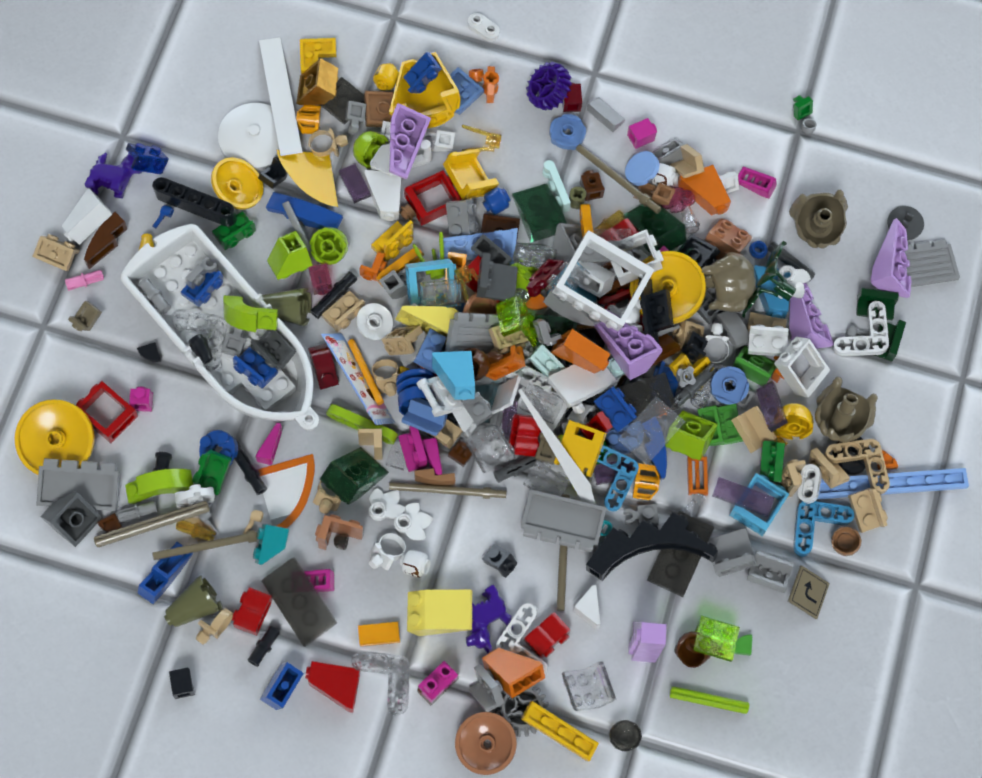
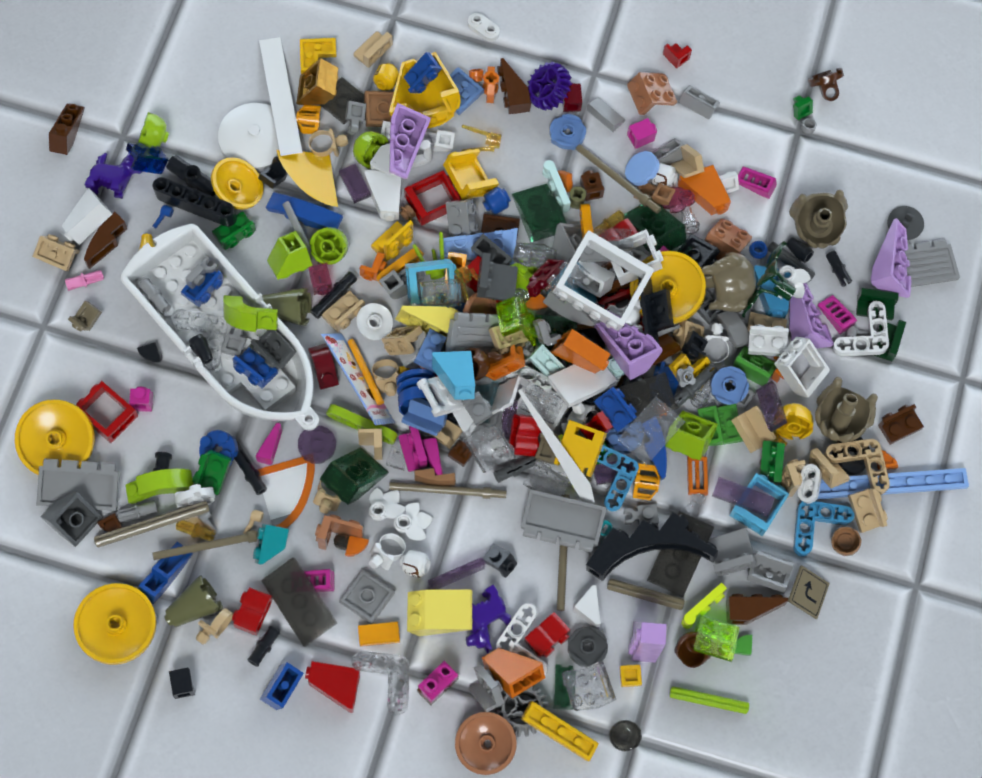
(65, 129): none -> reddish brown slope
(115, 624): none -> yellow dish
(153, 131): none -> lime cylinder
(185, 170): none -> black piece
(317, 445): none -> clear purple tile
(356, 546): none -> orange tile
(367, 597): none -> light grey tile
(373, 48): none -> tan panel
(456, 574): none -> clear purple tile
(516, 91): none -> reddish brown slope
(560, 695): none -> clear green hinge
(566, 179): none -> orange tile
(587, 635): none -> dark grey plate
(630, 675): none -> yellow tile
(645, 594): none -> dark tan axle
(651, 90): none -> nougat bracket
(677, 55): none -> red panel
(699, 102): none -> light grey slope
(702, 607): none -> neon yellow plate
(745, 610): none -> reddish brown slope
(801, 250): none -> black cone
(827, 80): none -> reddish brown tile
(836, 322): none -> dark pink slope
(838, 268): none -> black axle
(900, 424): none -> reddish brown bracket

